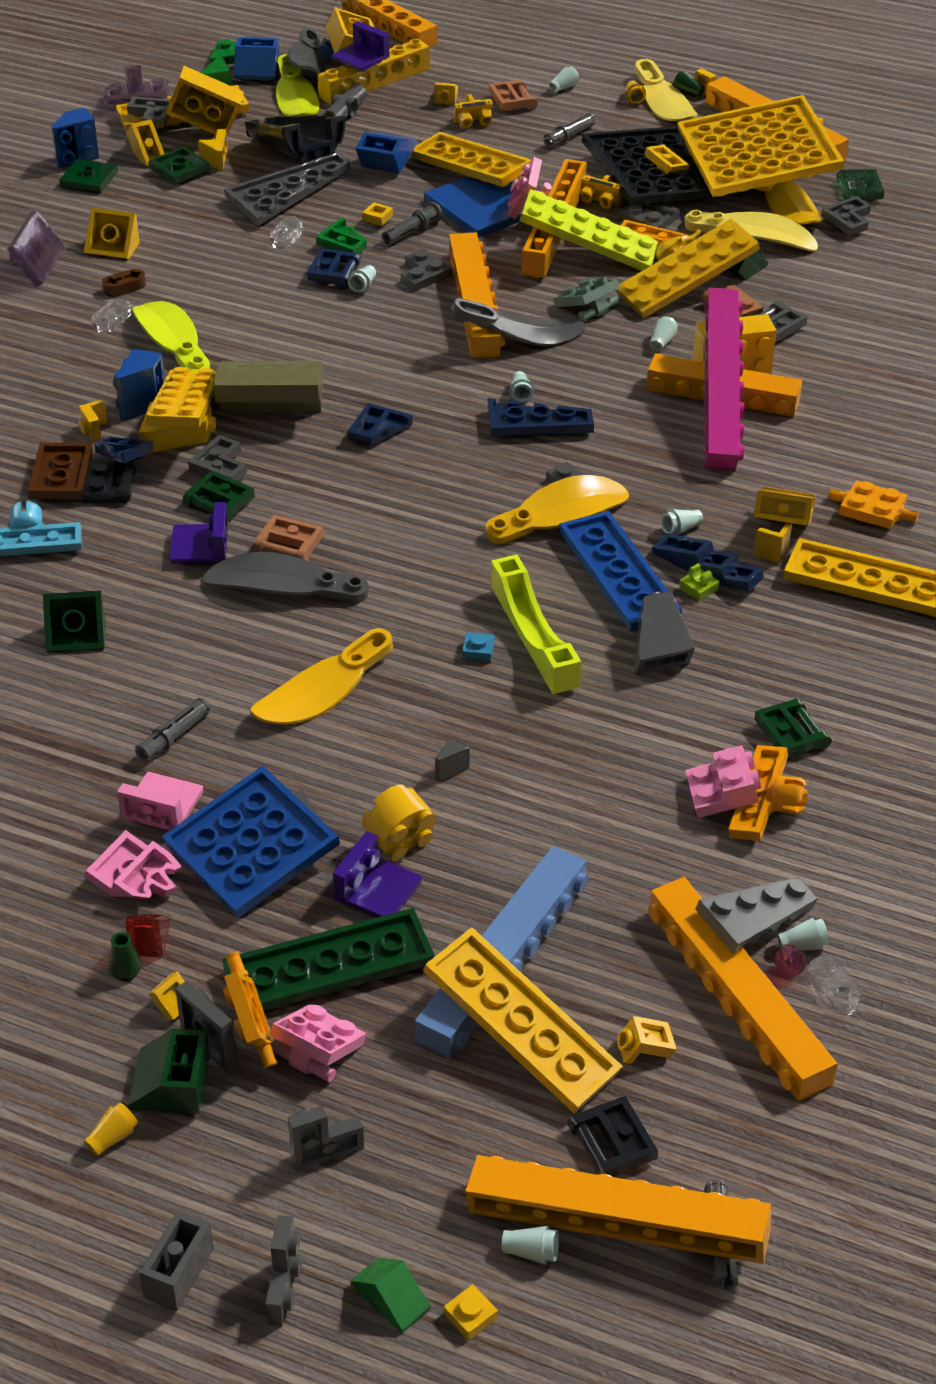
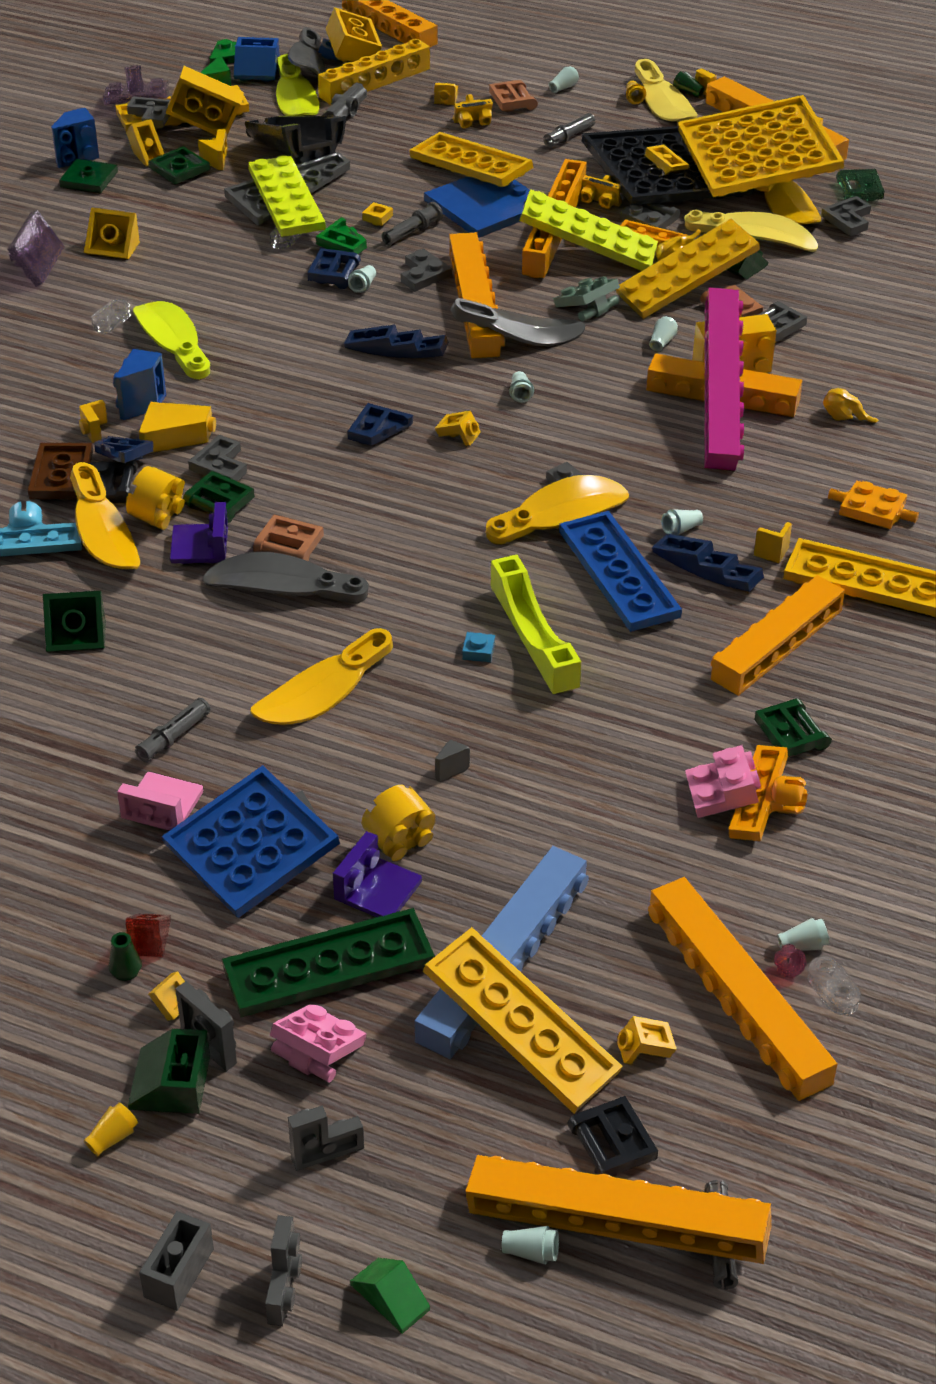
(99, 522): none -> yellow plant
(123, 282): reddish brown beam -> none
(133, 869): bright pink plate -> none
(155, 497): none -> yellow brick
(182, 398): yellow plate -> none
(251, 1018): light orange plate -> none
(269, 386): olive slope -> none
(286, 196): none -> neon yellow plate
(368, 48): dark purple bracket -> none
(385, 151): blue slope -> none
(390, 343): none -> dark blue slope
(459, 424): none -> yellow bracket
(470, 1312): yellow plate -> none
(521, 187): bright pink plate -> none
(537, 420): dark blue wing -> none
(661, 635): dark grey slope -> none
(699, 583): lime tile -> none
(750, 912): wing -> none
(776, 635): none -> light orange brick
(784, 505): yellow panel -> none
(842, 404): none -> yellow piece

